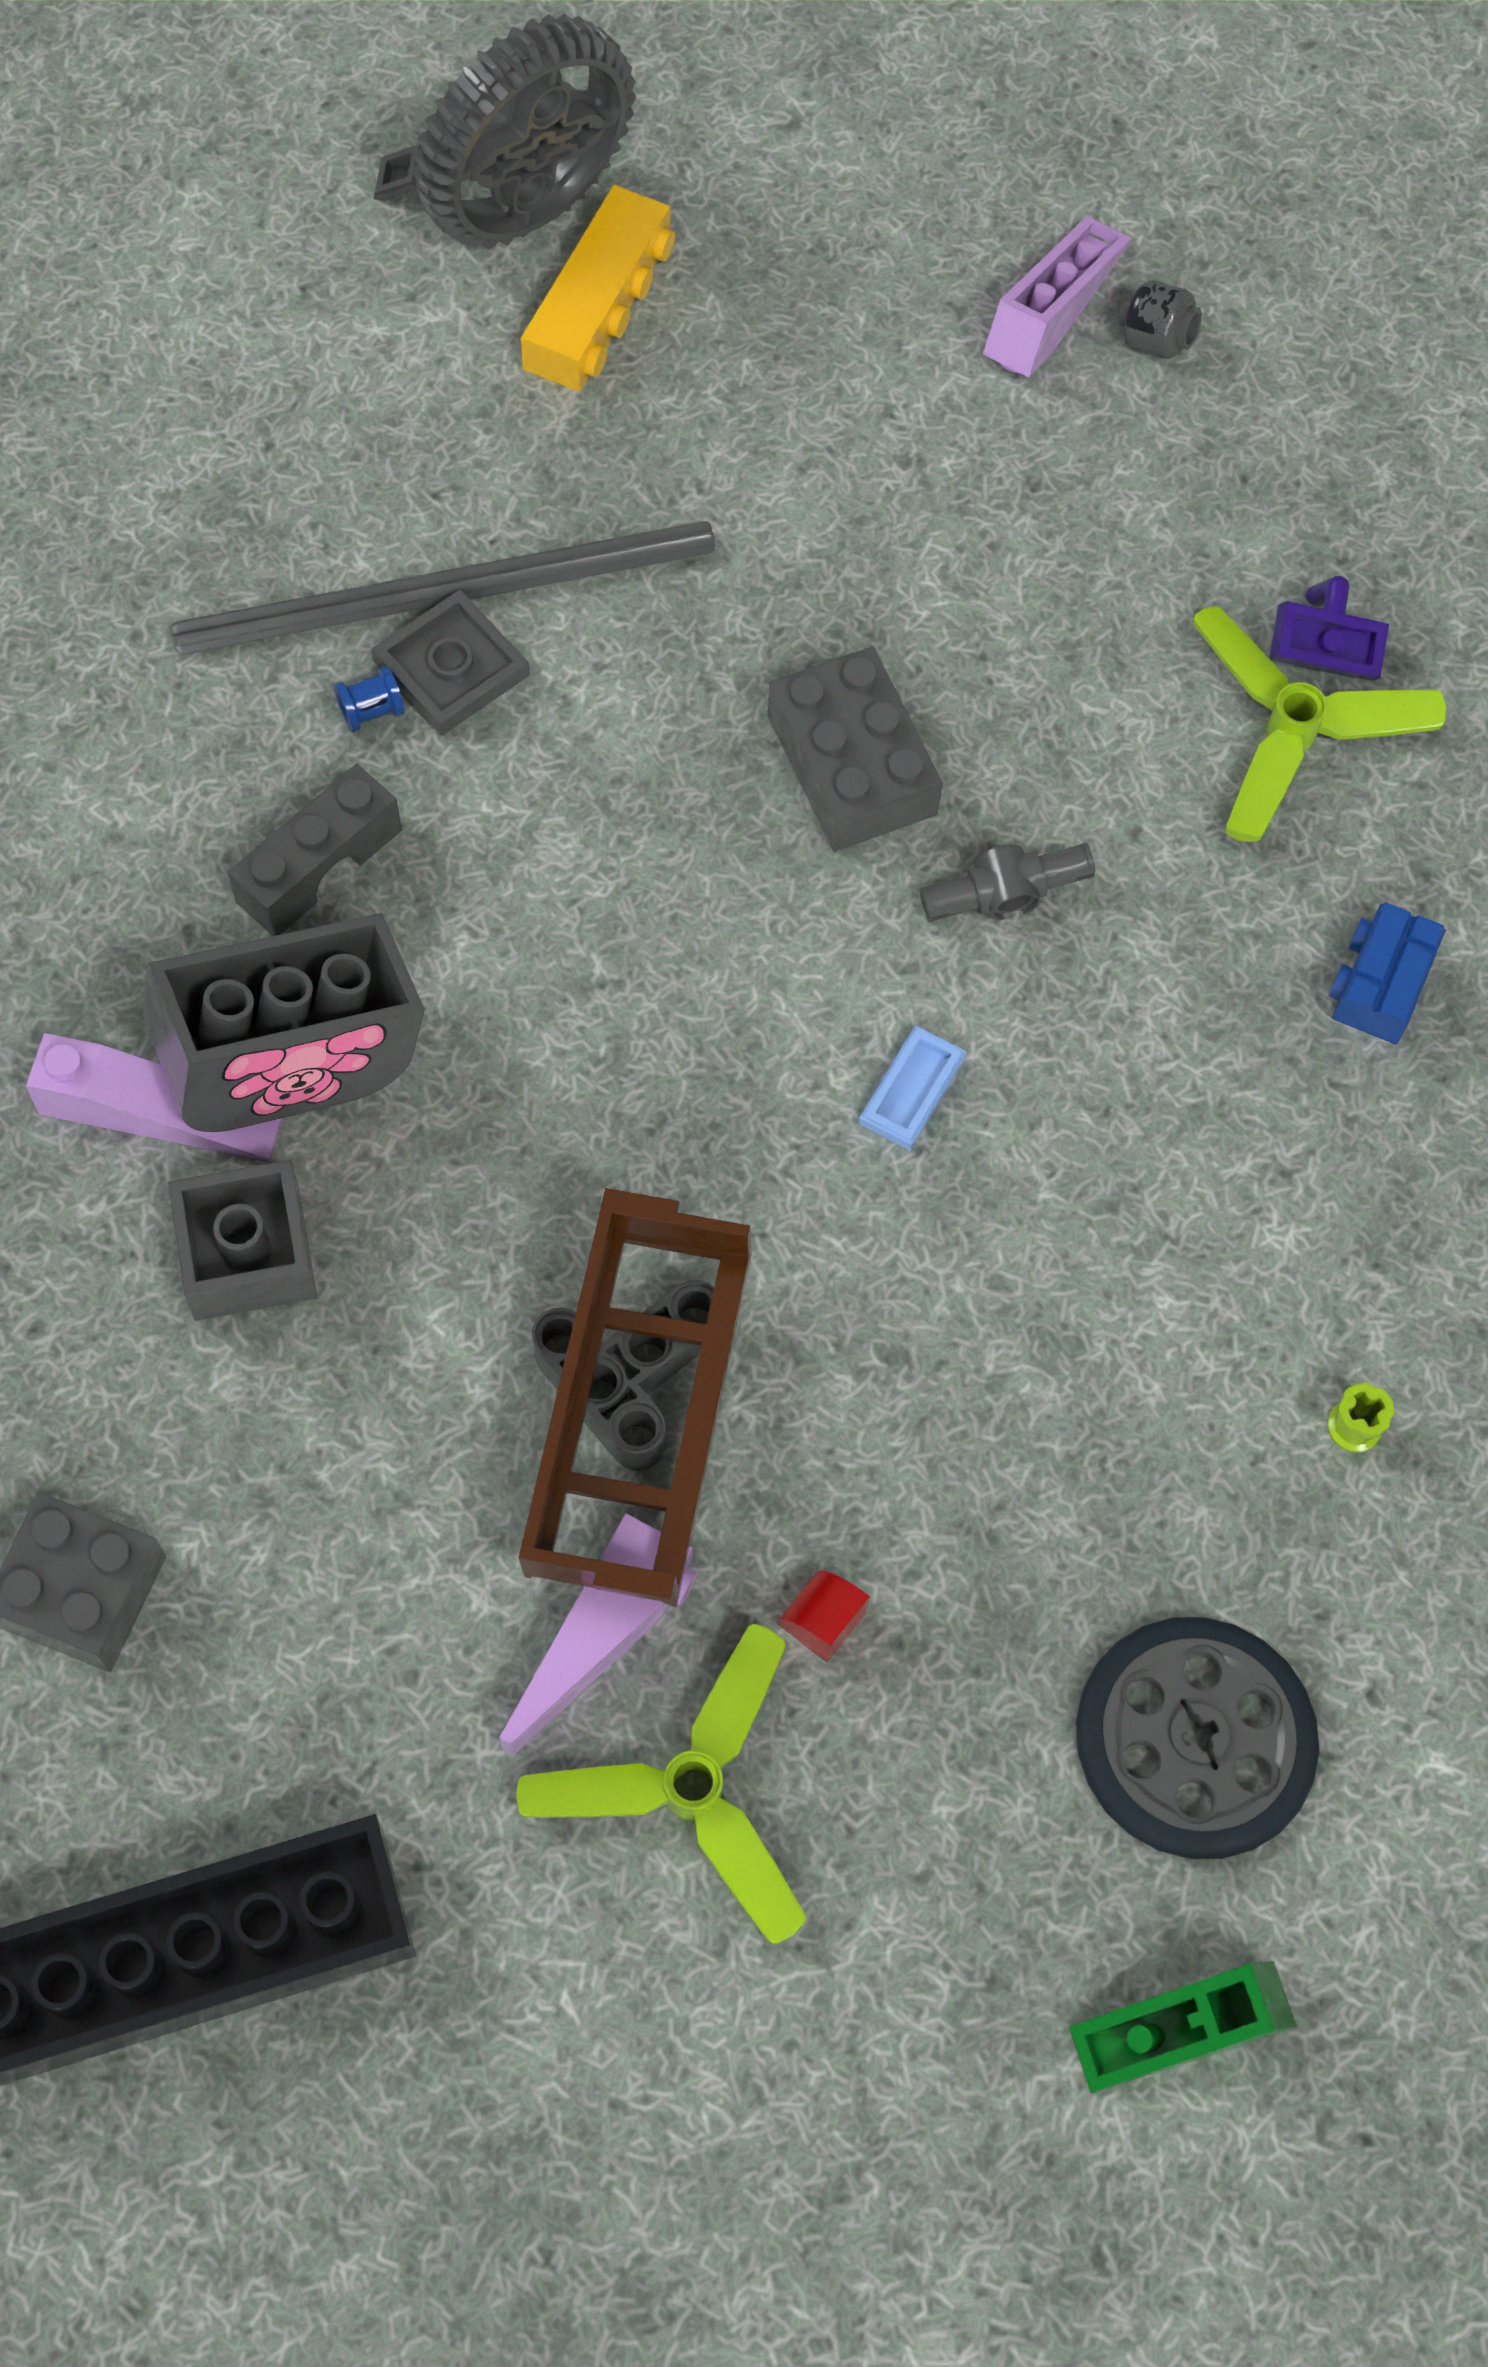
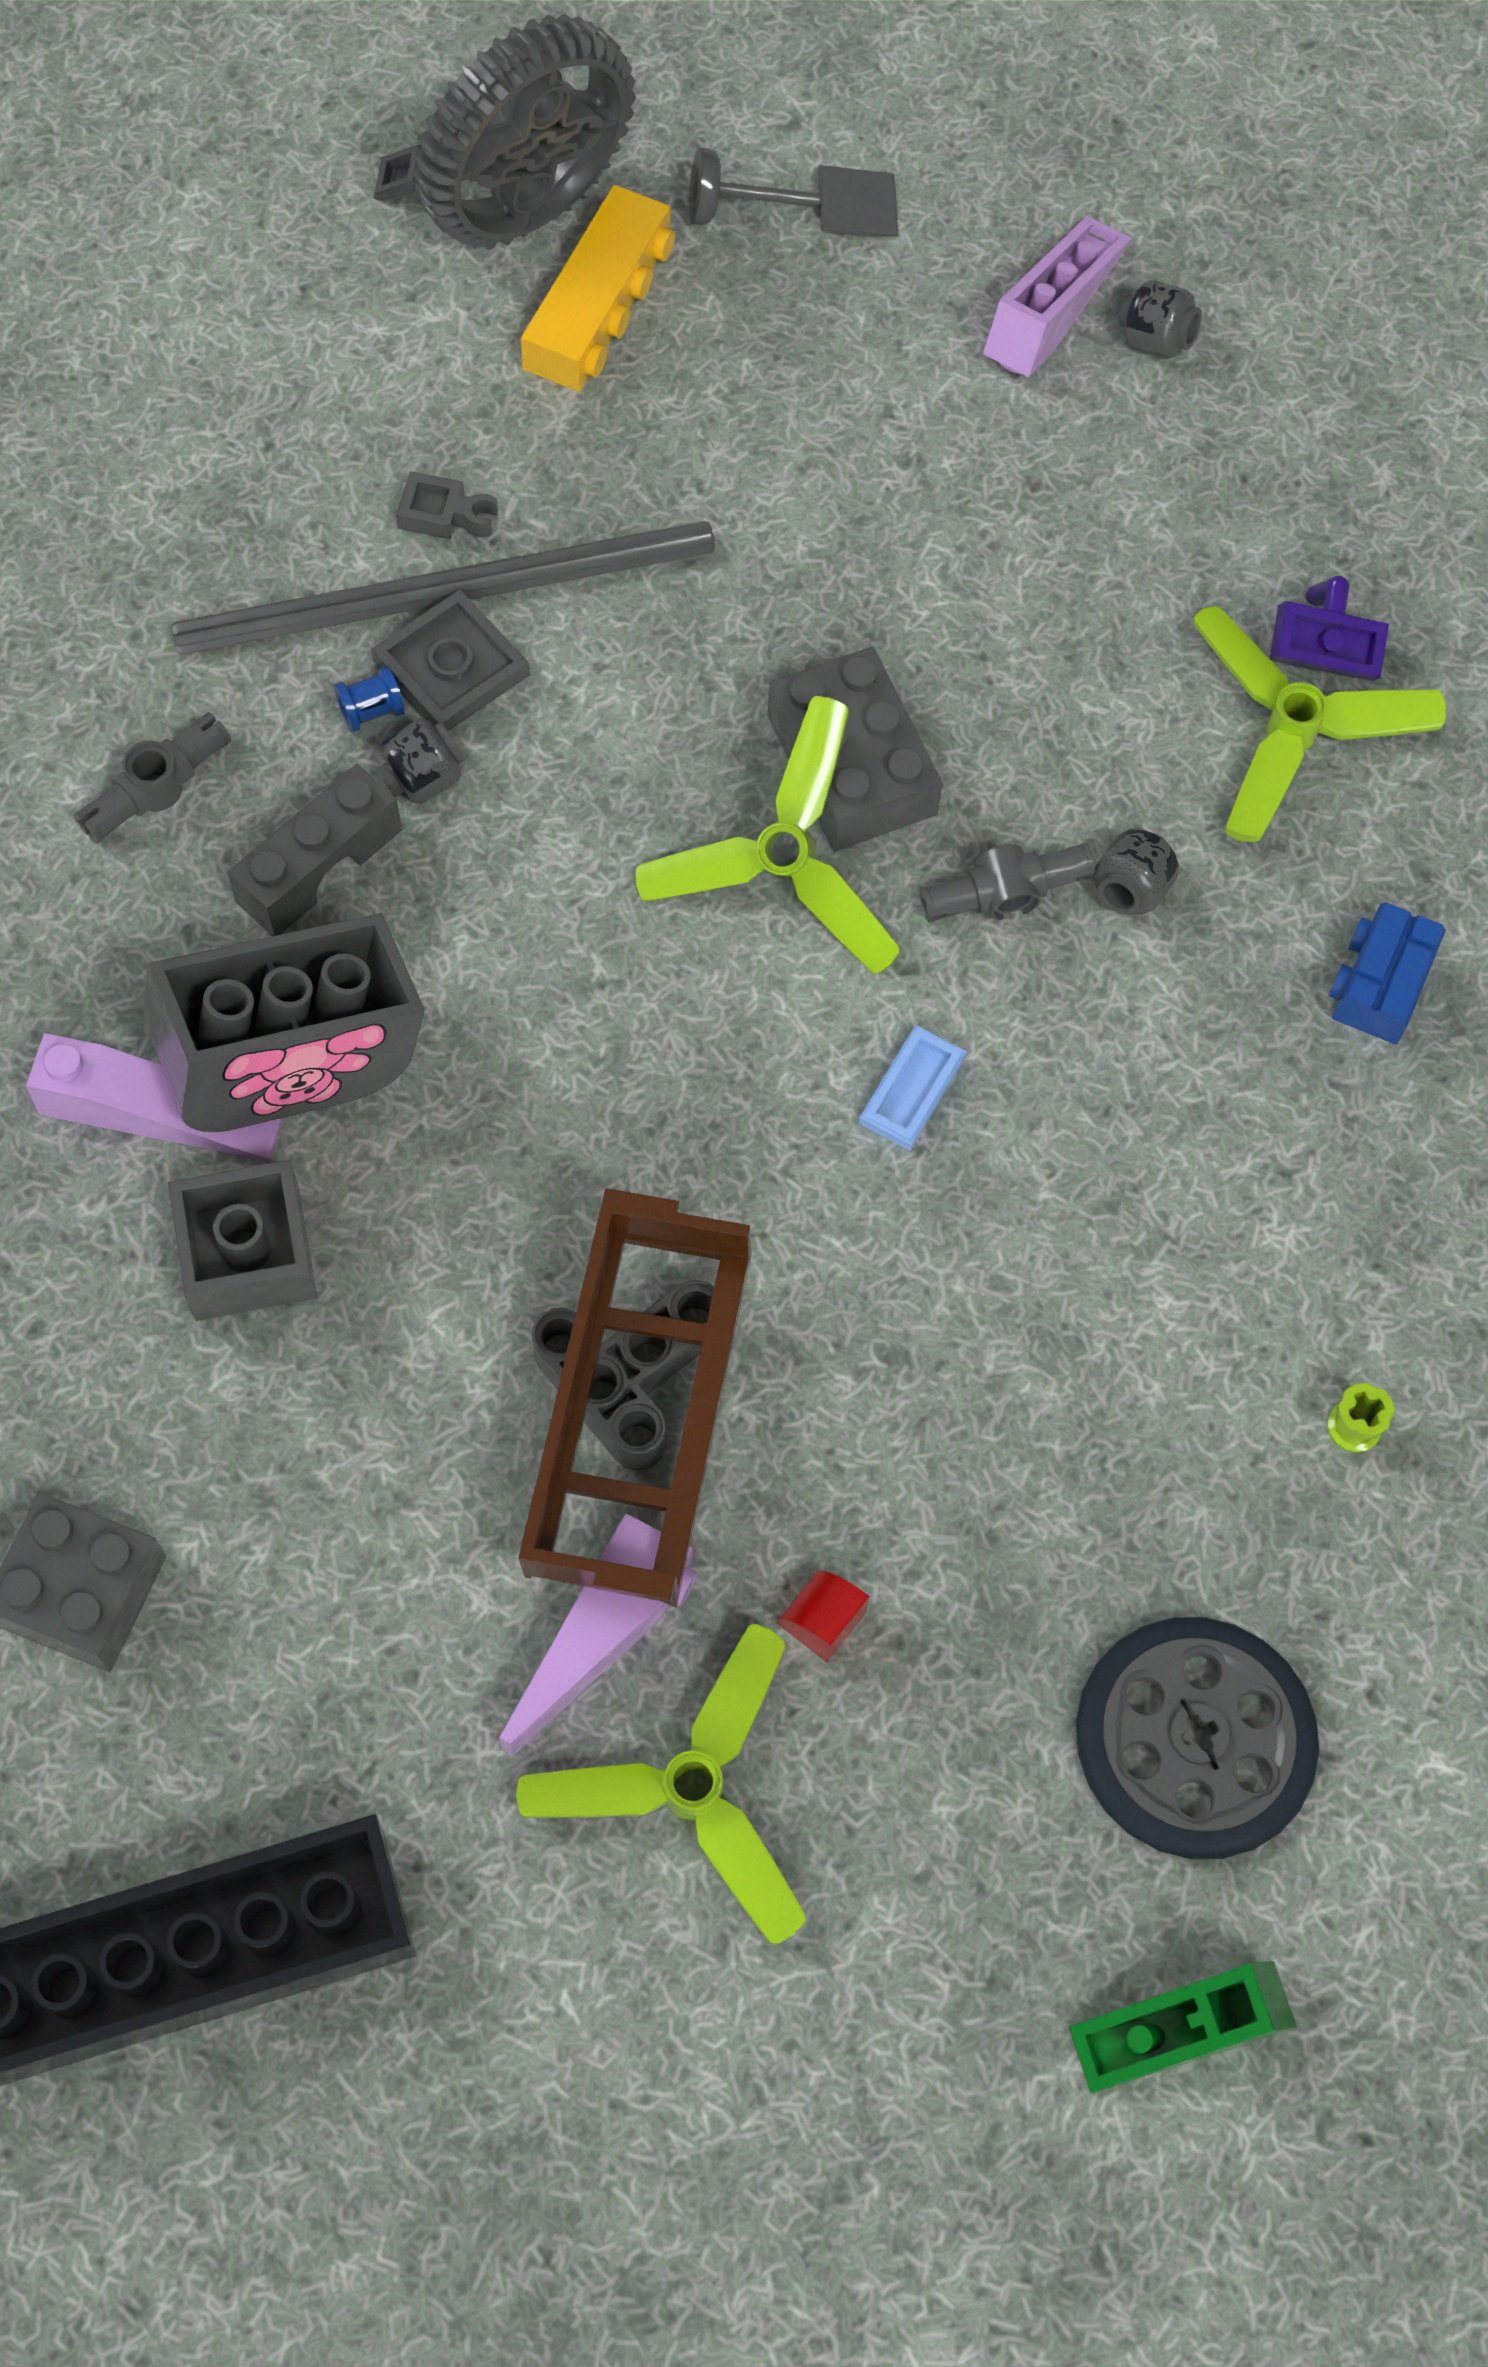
(168, 758): none -> dark grey pin
(420, 761): none -> dark grey head
(438, 505): none -> dark grey plate
(798, 807): none -> lime piece
(847, 197): none -> dark grey piece
(1136, 872): none -> dark grey head

